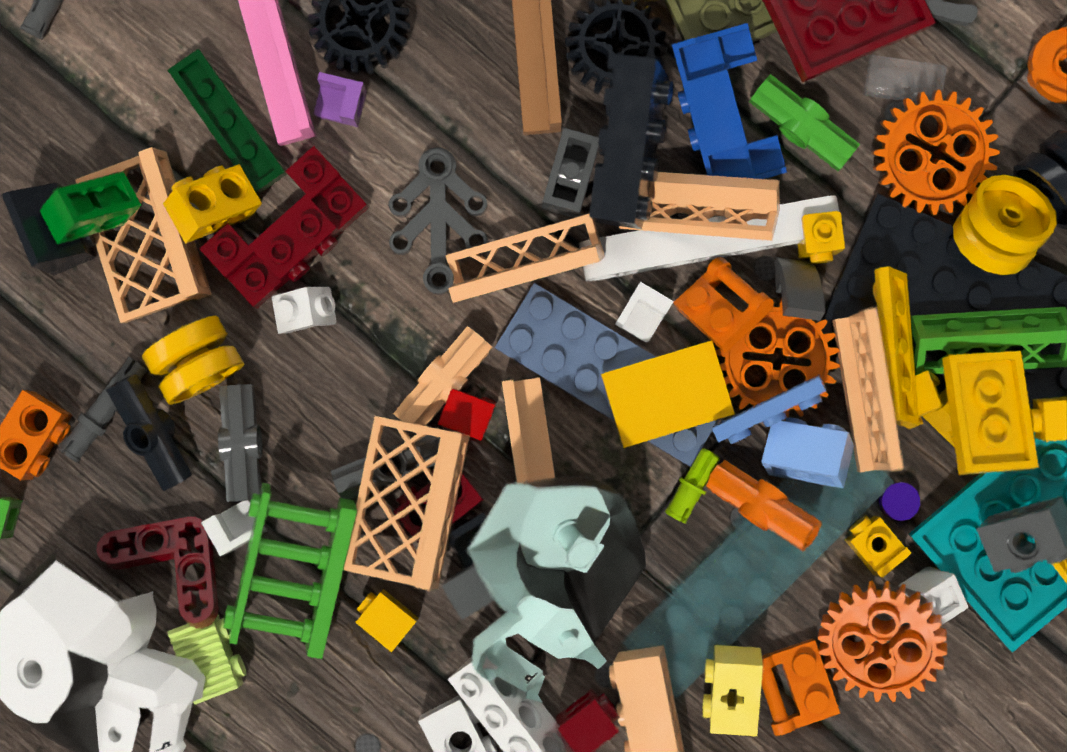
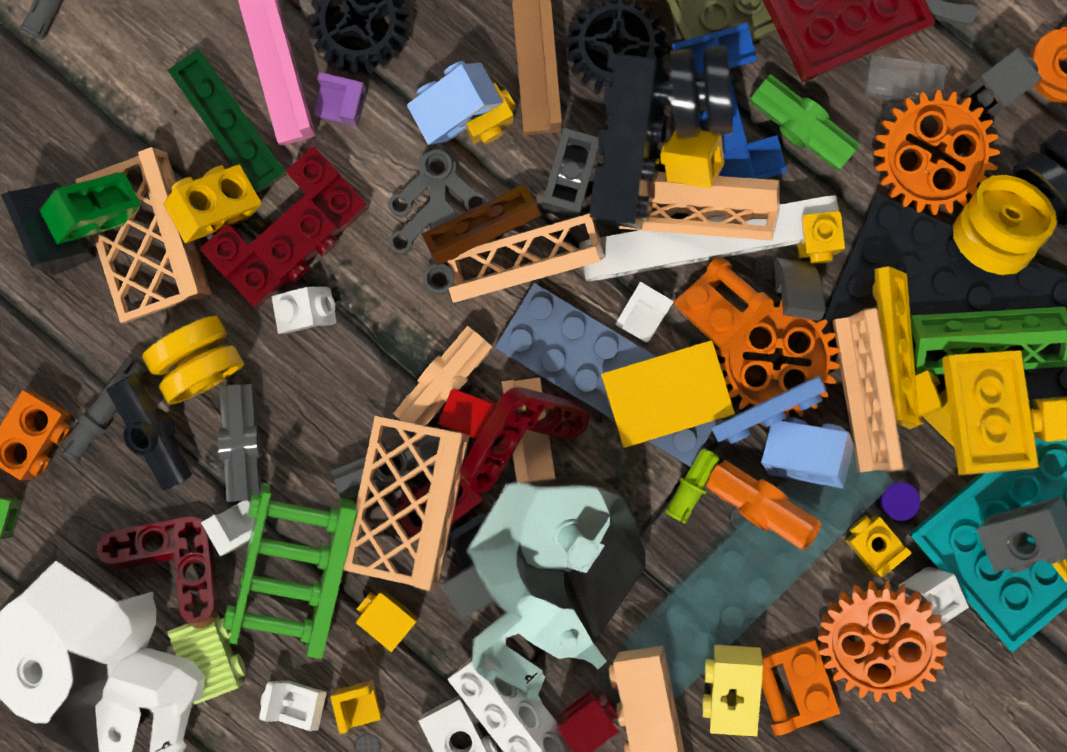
(292, 704): none -> white bracket
(355, 706): none -> yellow panel
(453, 101): none -> light blue brick
(481, 224): none -> reddish brown plate
(490, 124): none -> yellow bracket
(508, 418): none -> dark red beam
(693, 160): none -> yellow brick
(701, 92): none -> black wheel
(1003, 84): none -> dark grey brick

